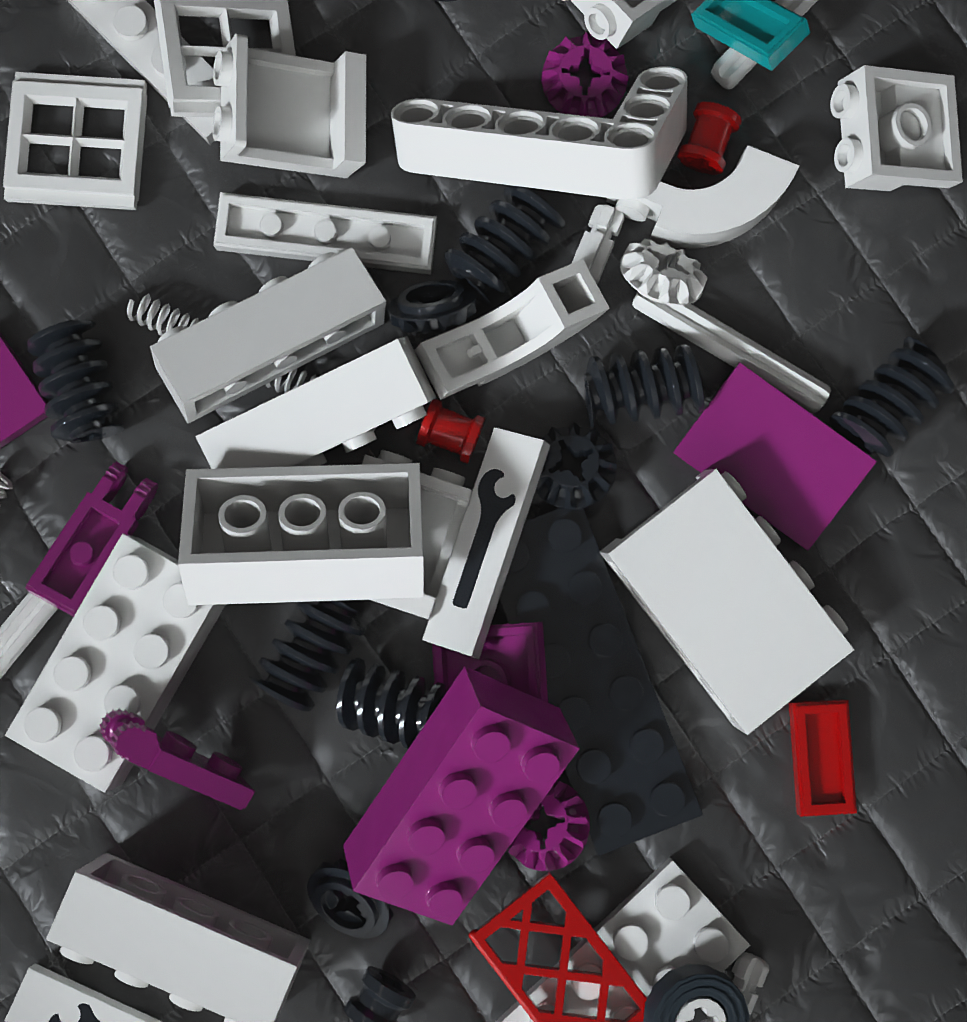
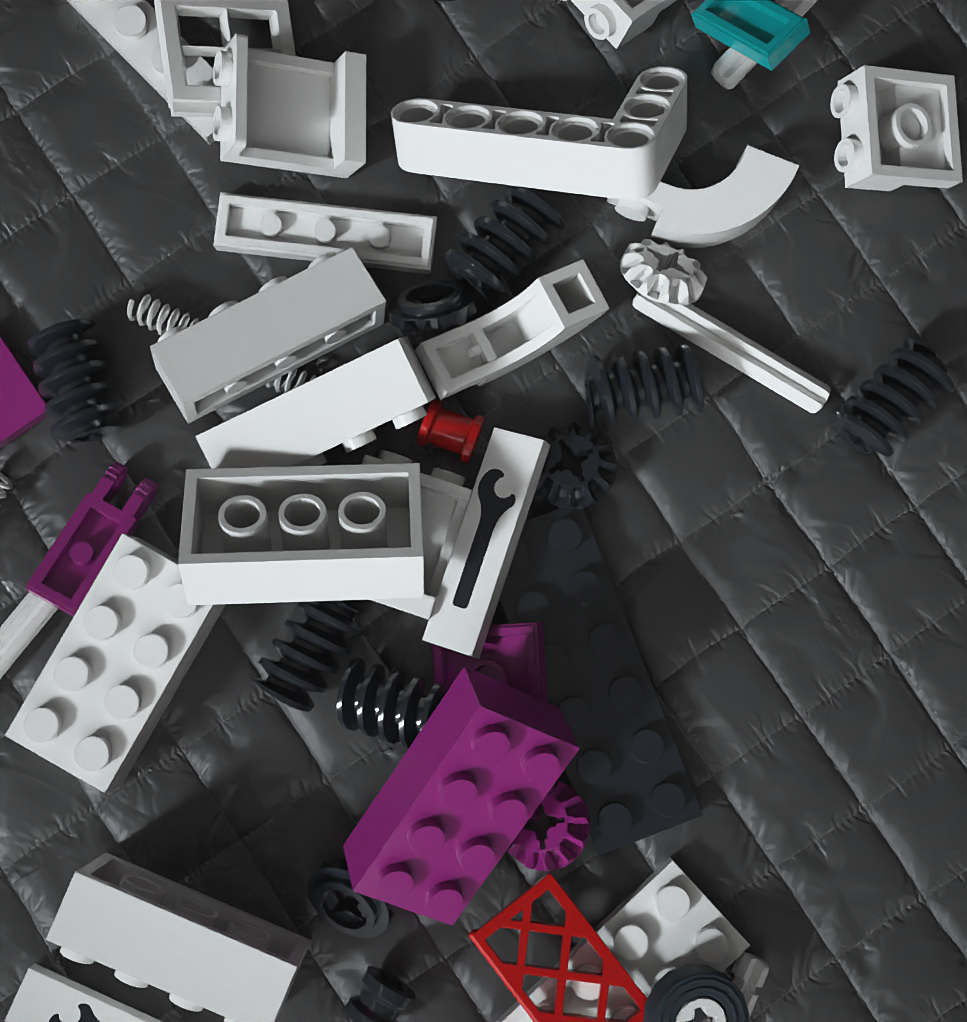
(77, 92): white piece -> none
(176, 759): magenta hinge -> none
(565, 90): magenta gear -> none
(596, 245): white axle -> none
(709, 138): red bush -> none
(729, 600): white panel -> none
(778, 452): magenta tile -> none
(822, 757): red tile -> none

